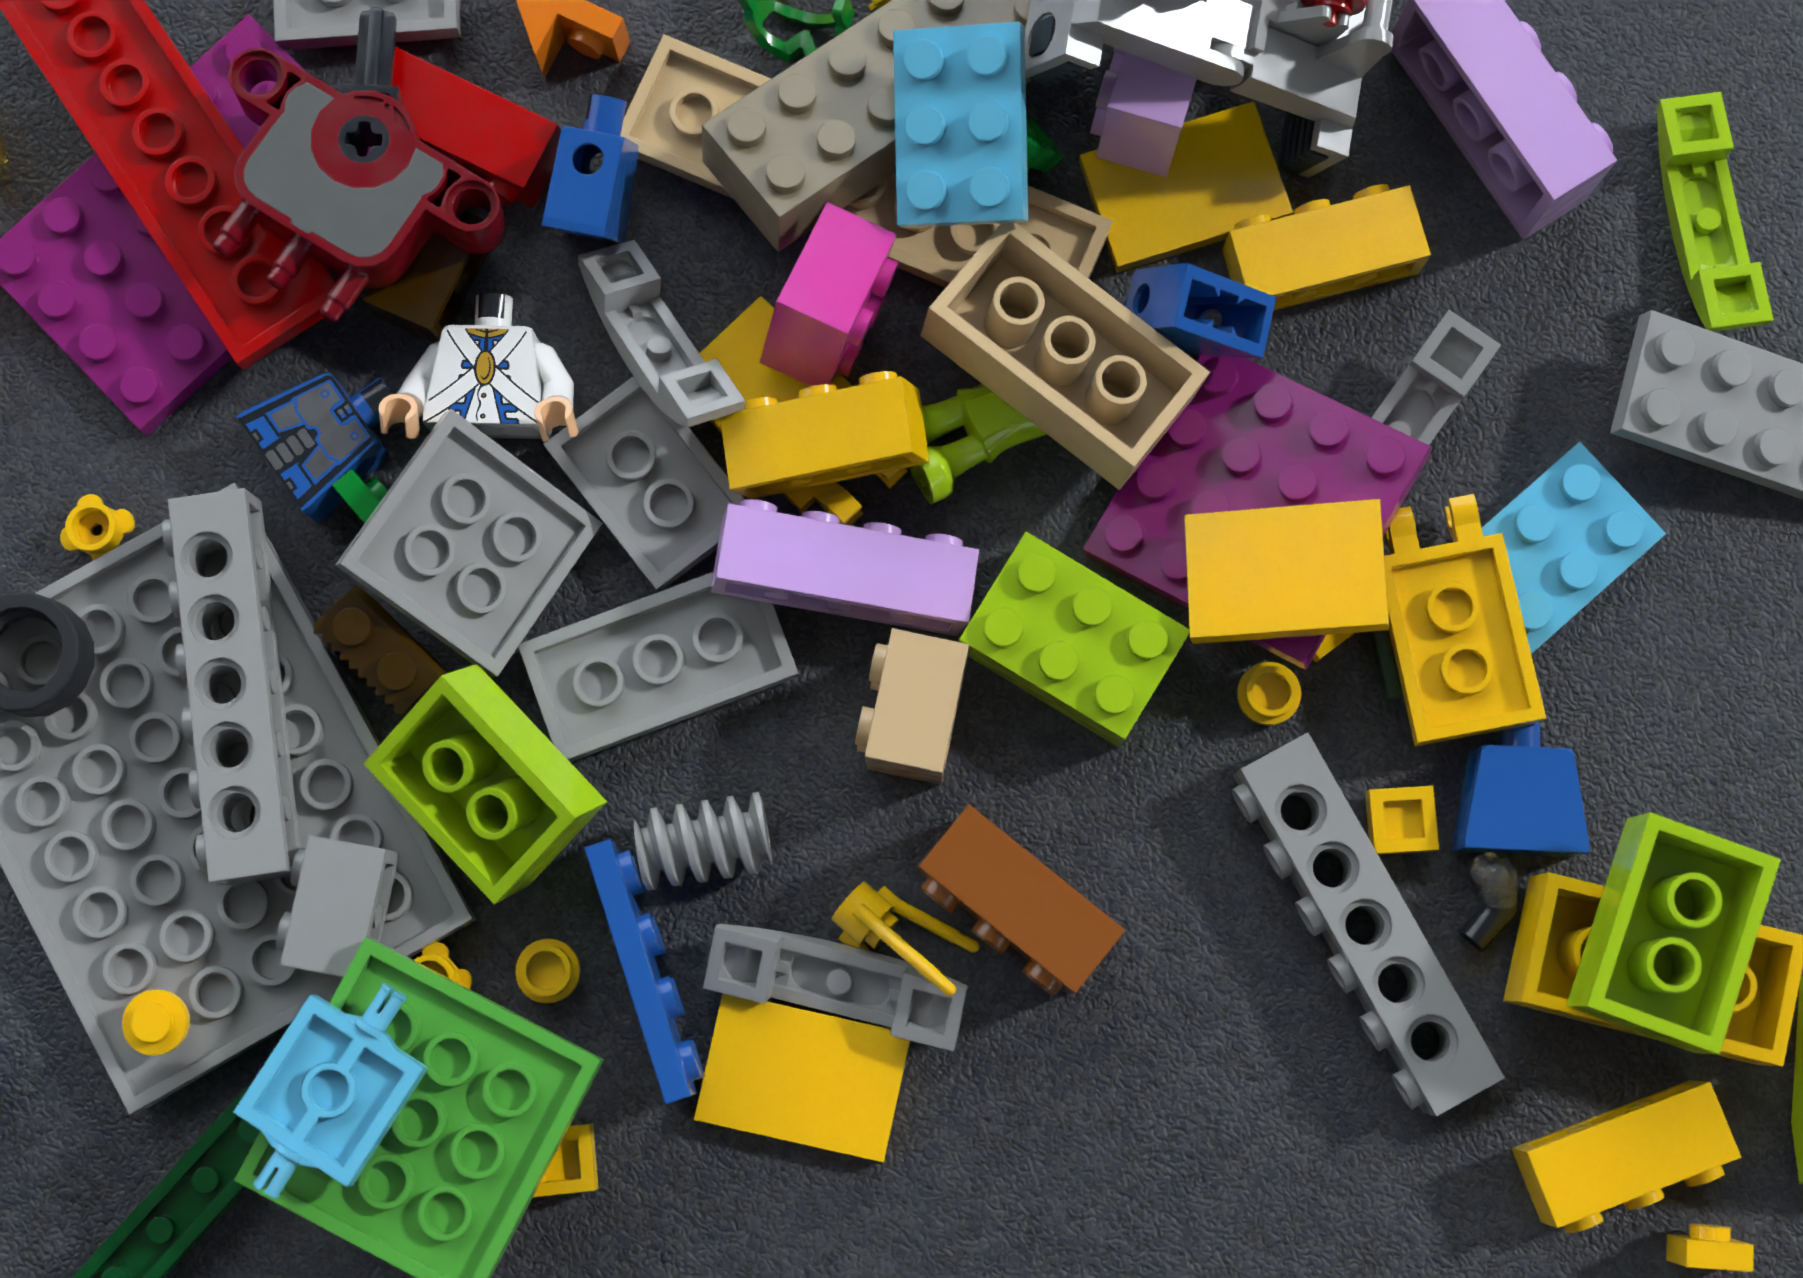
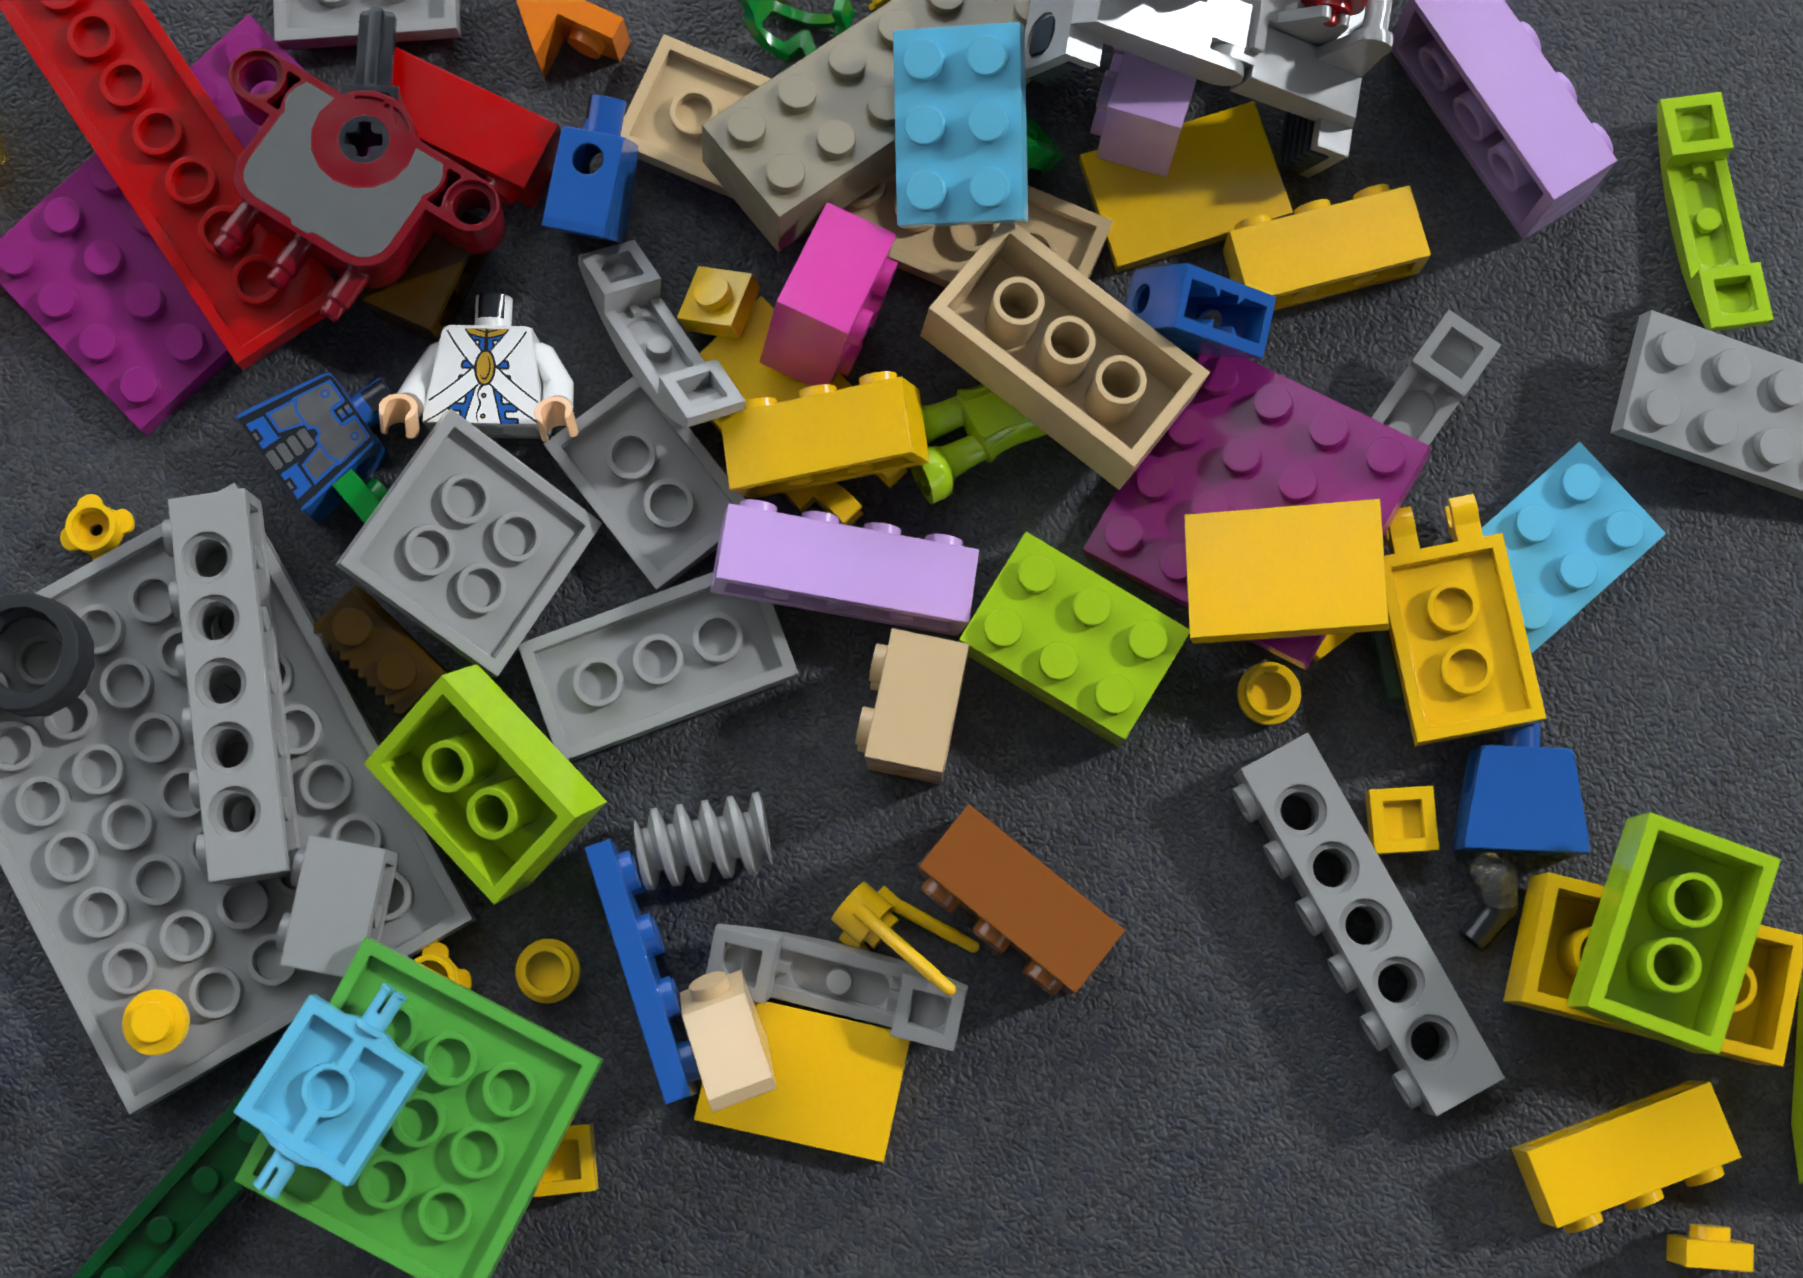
(718, 302): none -> yellow plate
(727, 1039): none -> tan slope

